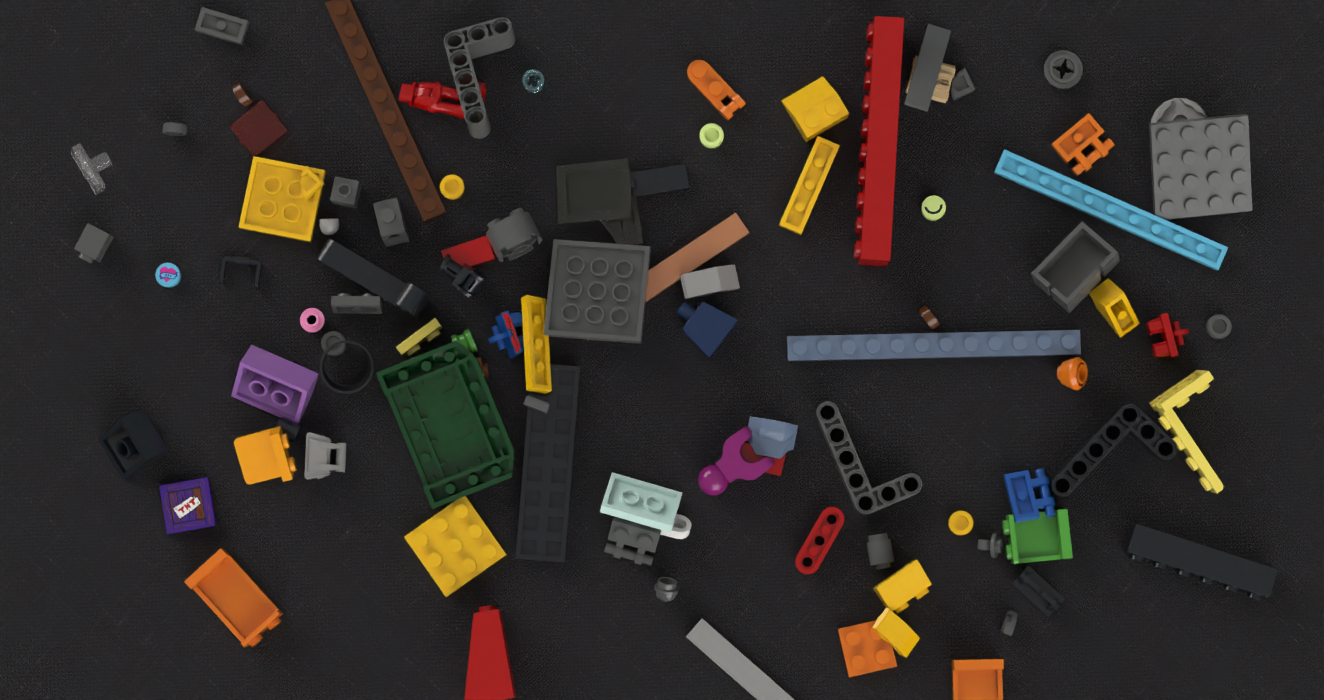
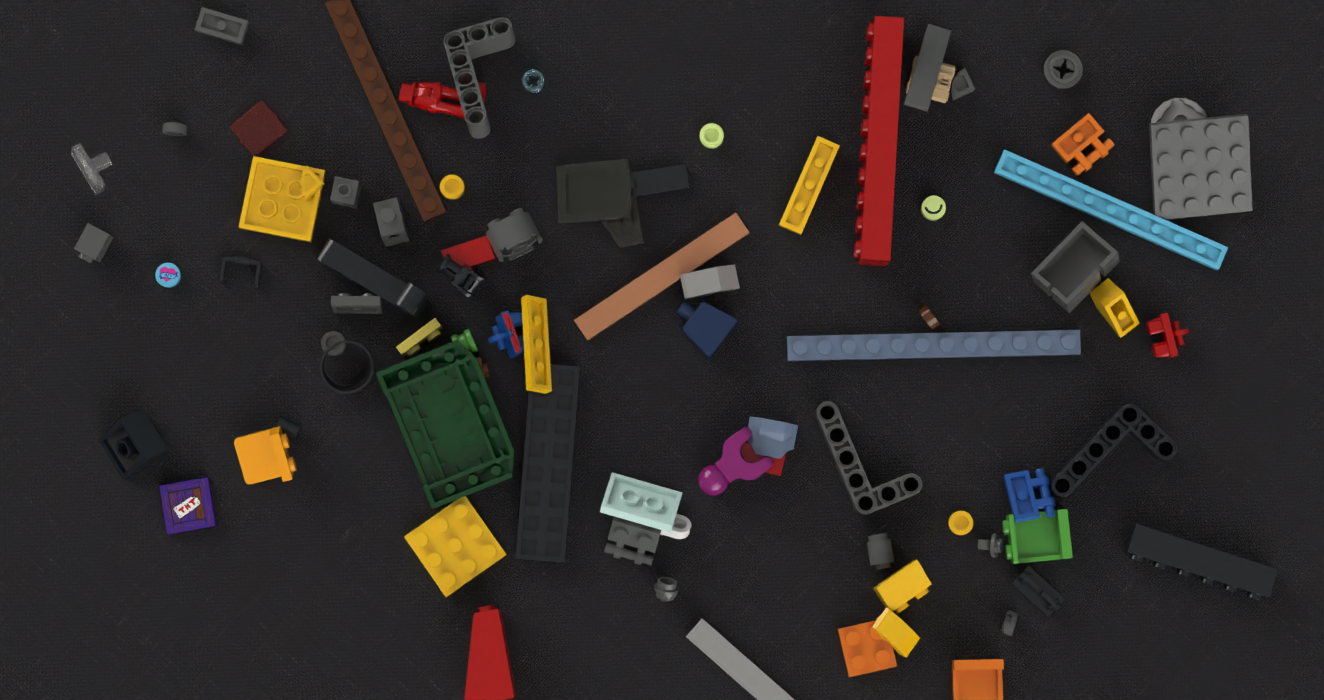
(235, 598): orange panel -> none
(242, 94): reddish brown tile -> none
(274, 384): medium lavender slope -> none
(319, 454): light grey piece -> none
(320, 320): bright pink plate -> none
(329, 225): light grey hinge -> none
(537, 404): dark grey tile -> none
(597, 291): dark grey plate -> none
(714, 88): orange plate -> none
(815, 108): yellow slope -> none
(825, 530): red plate -> none
(1073, 373): orange cone -> none
(1178, 396): light yellow bracket -> none
(1218, 326): dark grey tile -> none

